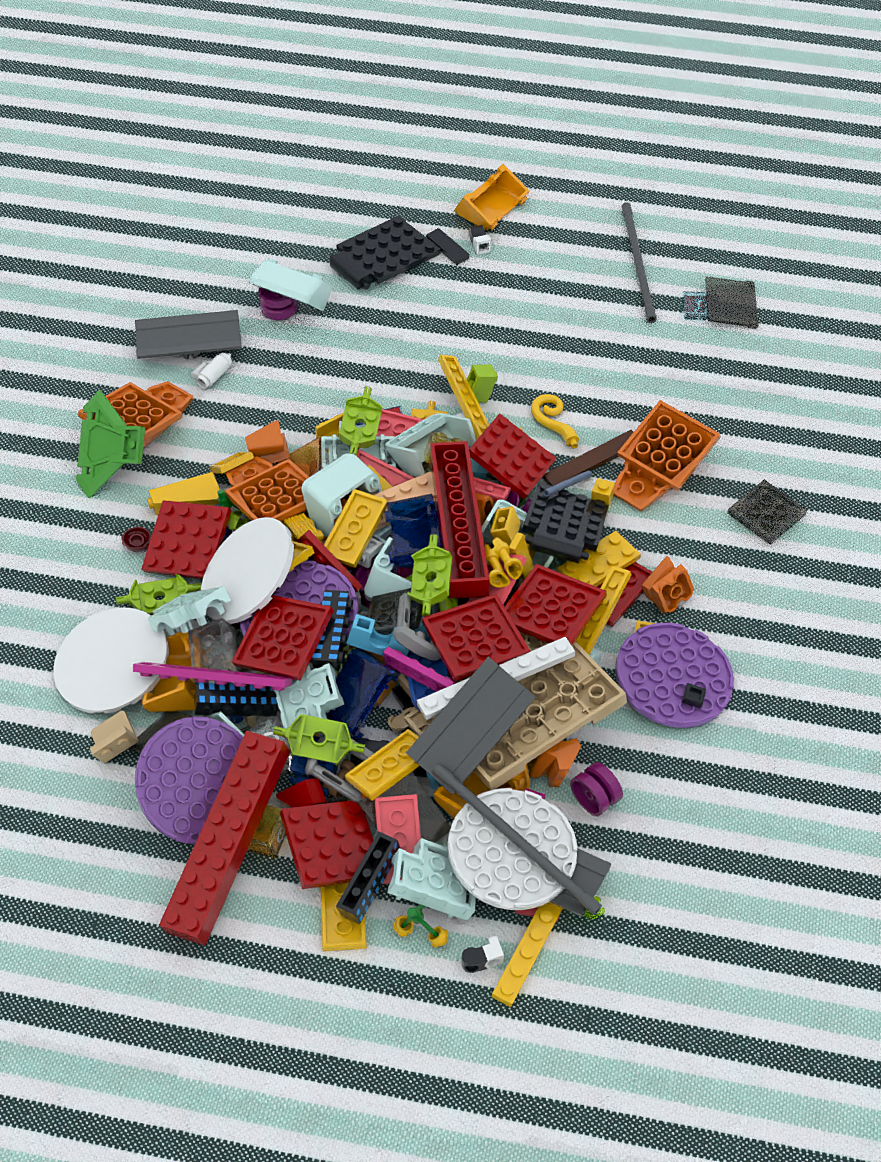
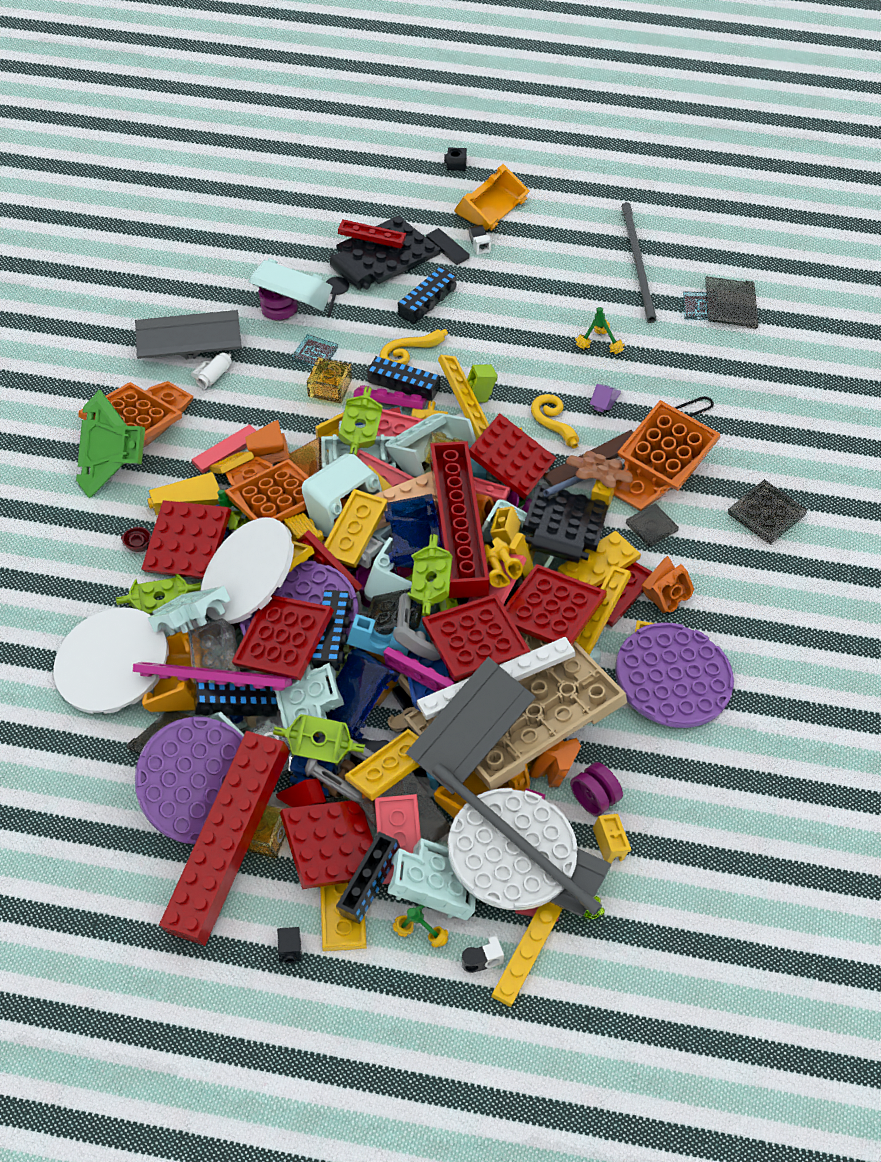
(113, 737): tan bracket -> none
(223, 449): none -> coral tile
(289, 944): none -> black brick
(312, 348): none -> clear light blue tile
(329, 380): none -> clear yellow brick
(340, 286): none -> black piece
(371, 233): none -> red plate
(396, 398): none -> dark pink plate
(403, 378): none -> black brick
(427, 295): none -> black brick
(430, 340): none -> yellow plant
(456, 159): none -> black brick
(597, 467): none -> nougat plate
(600, 325): none -> plant
(604, 397): none -> medium lavender slope
(611, 837): none -> yellow hinge
(652, 525): none -> clear smoke tile
(692, 401): none -> black piece
(694, 695): black tile -> none

